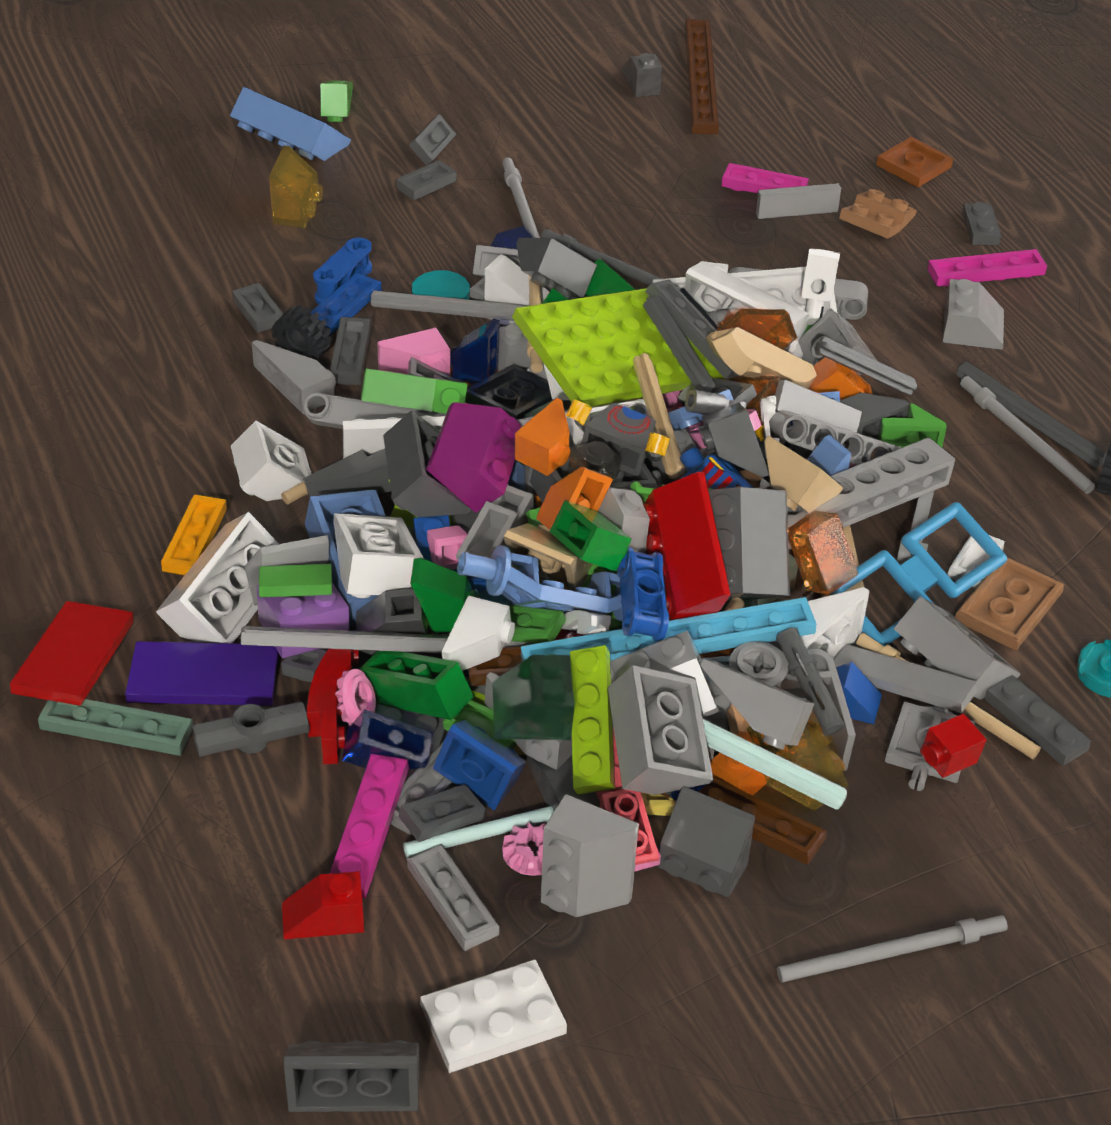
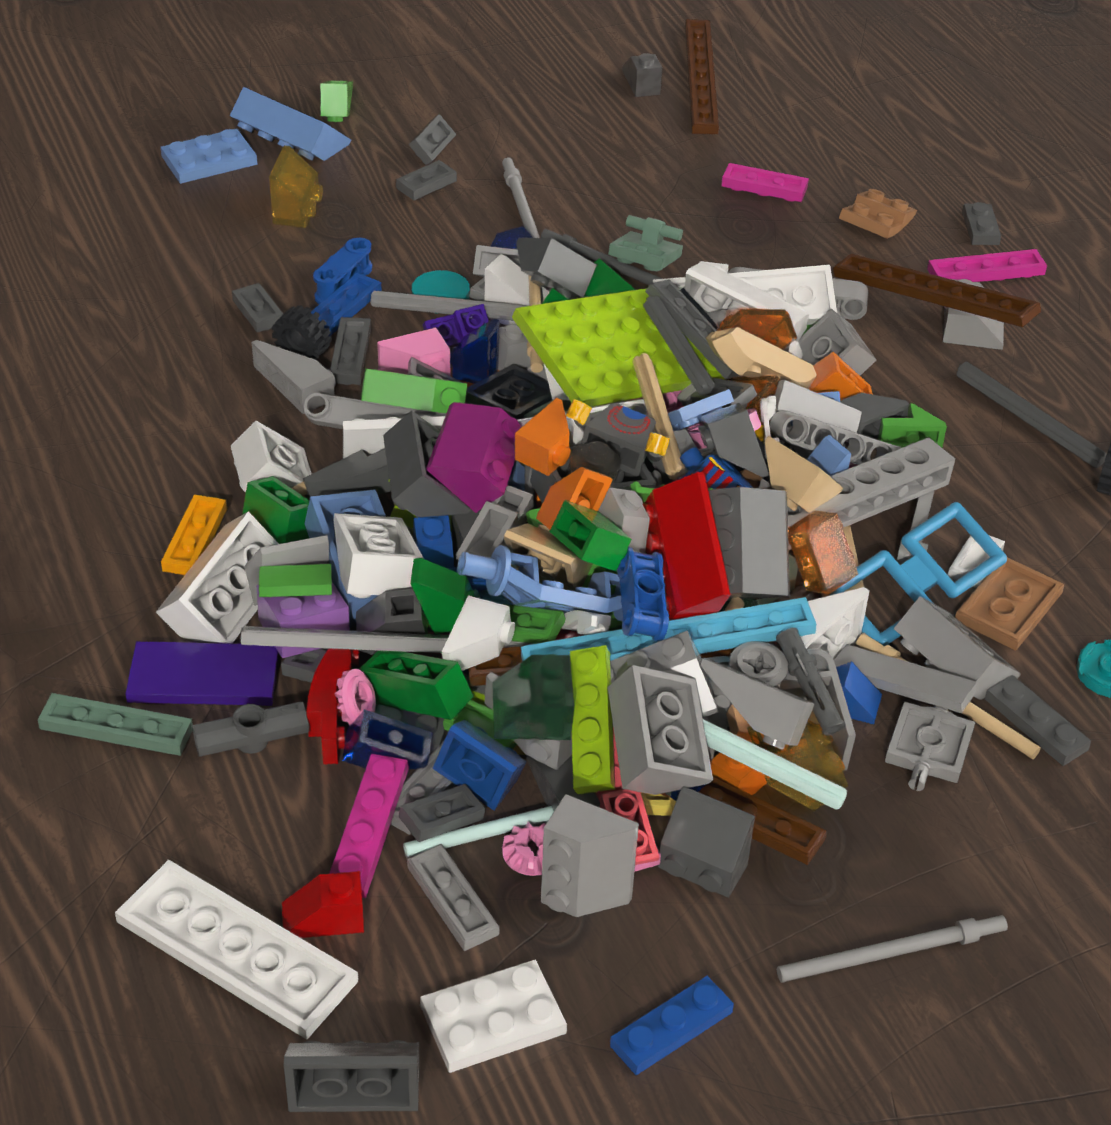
(72, 653): red tile -> none
(208, 155): none -> medium blue plate
(237, 948): none -> white plate
(277, 509): none -> green brick
(445, 544): bright pink slope -> none
(458, 324): none -> dark purple slope
(649, 246): none -> sand green plate
(671, 1025): none -> blue plate
(706, 402): flat silver bar -> none
(798, 201): light grey tile -> none
(823, 266): white torso -> none
(866, 366): axle -> none
(914, 161): dark orange plate -> none
(938, 290): none -> reddish brown tile
(953, 745): red brick -> none
(987, 400): light grey bar -> none

